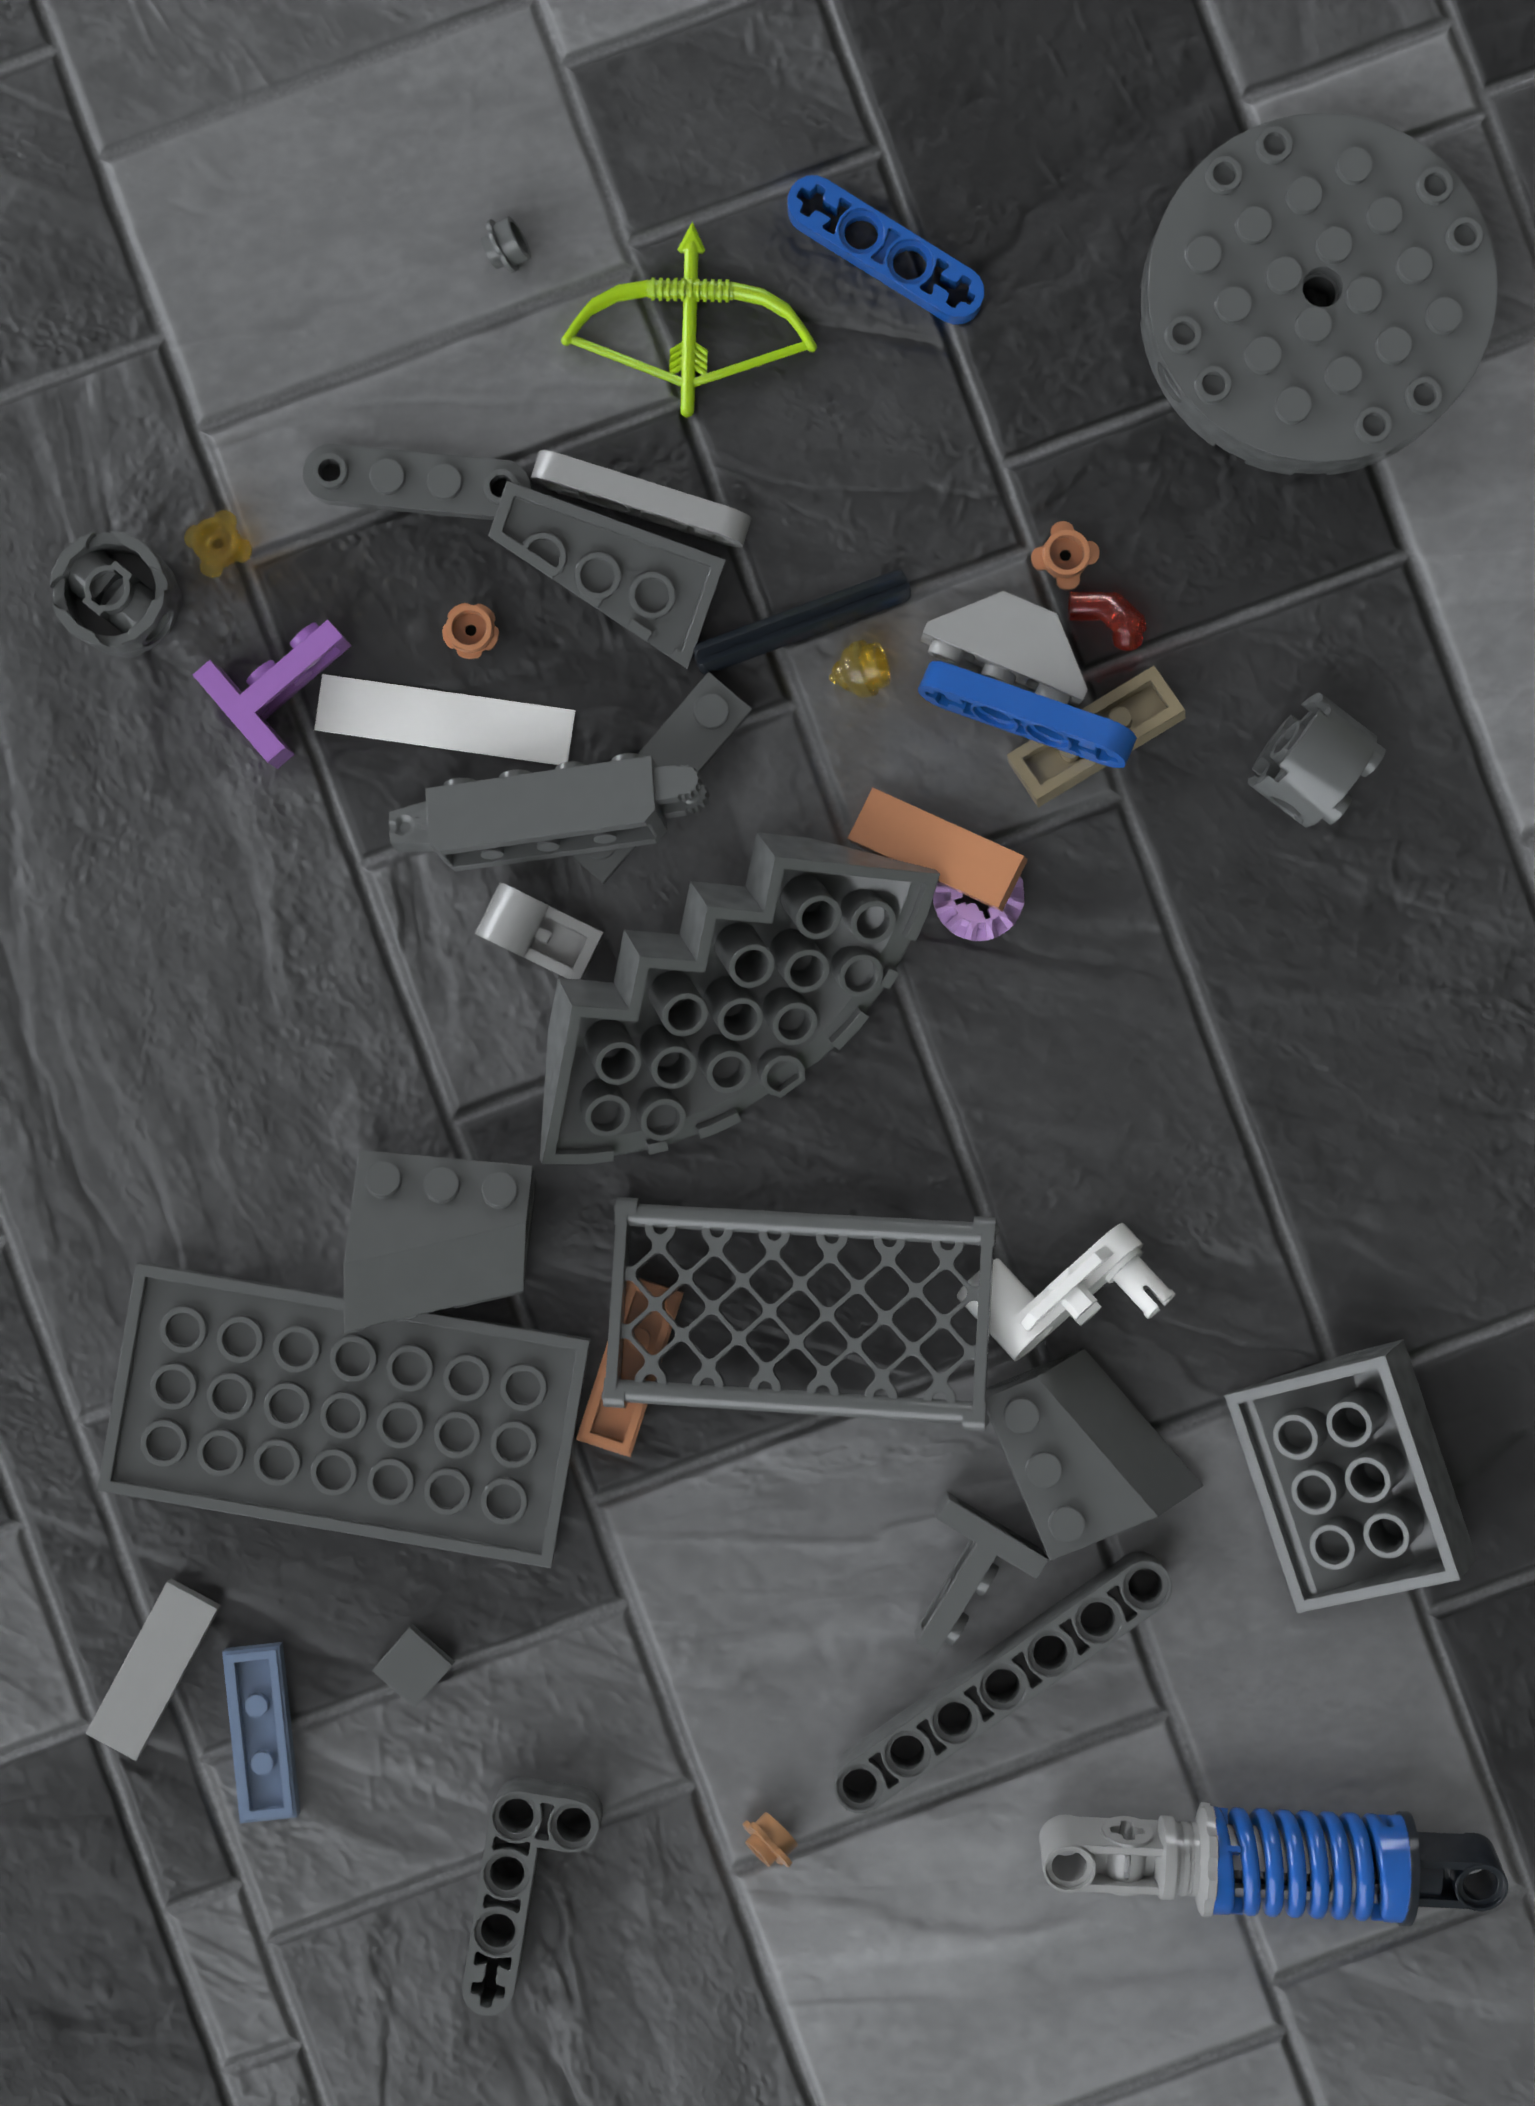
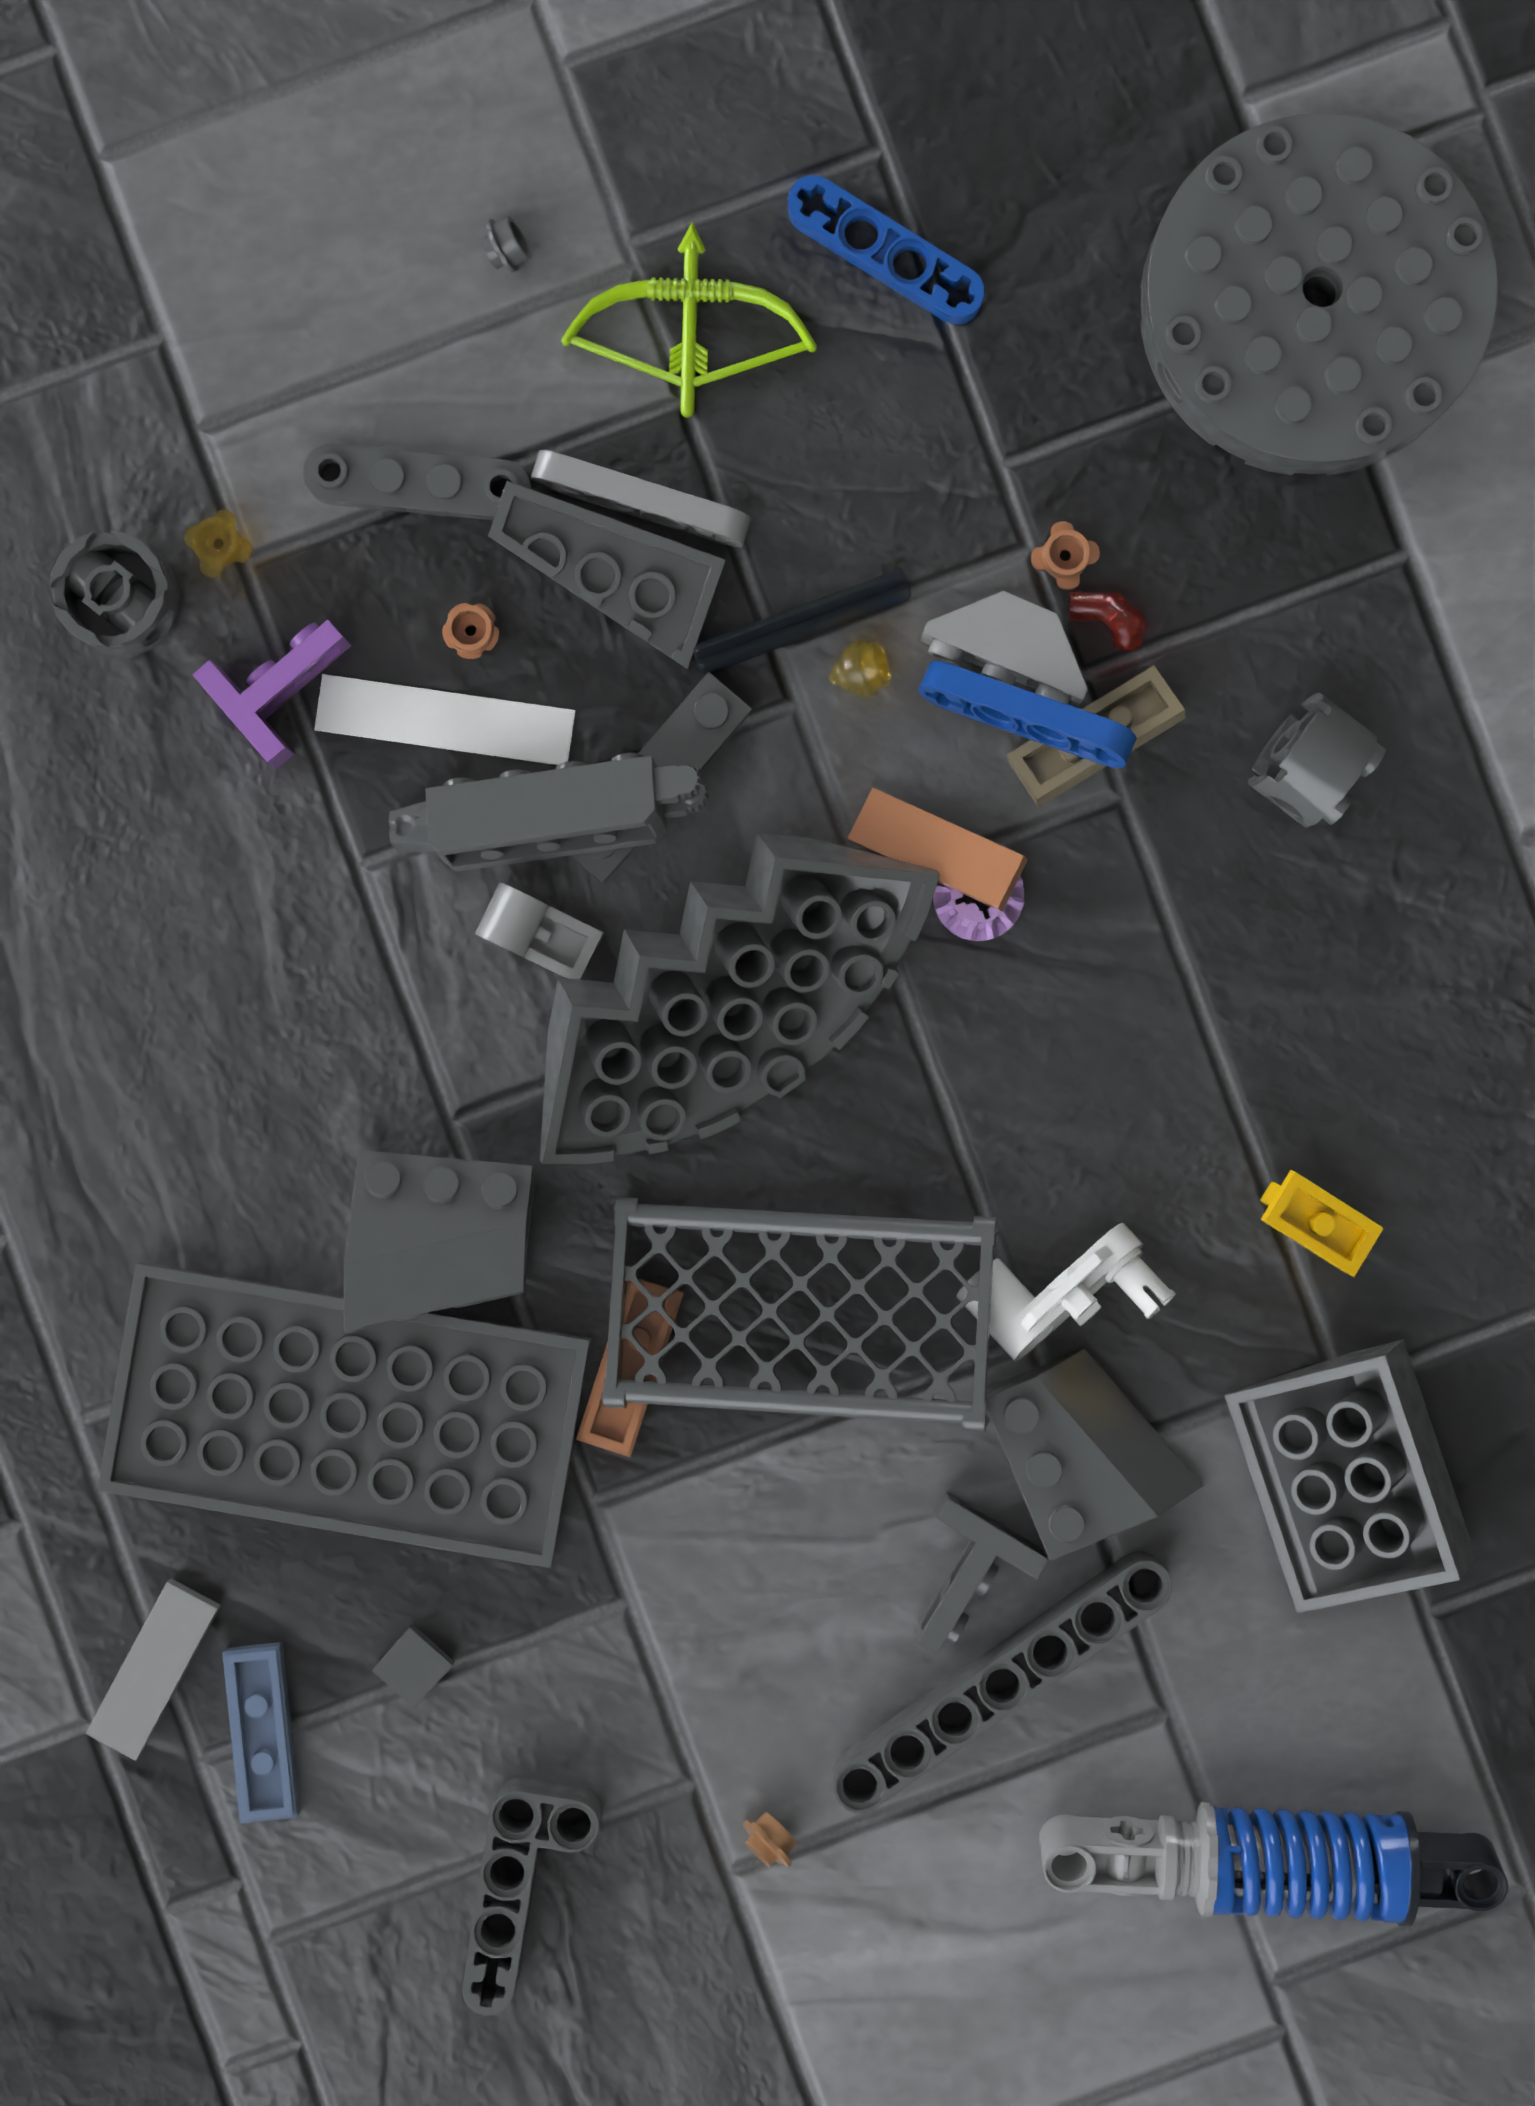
(1320, 1222): none -> yellow plate

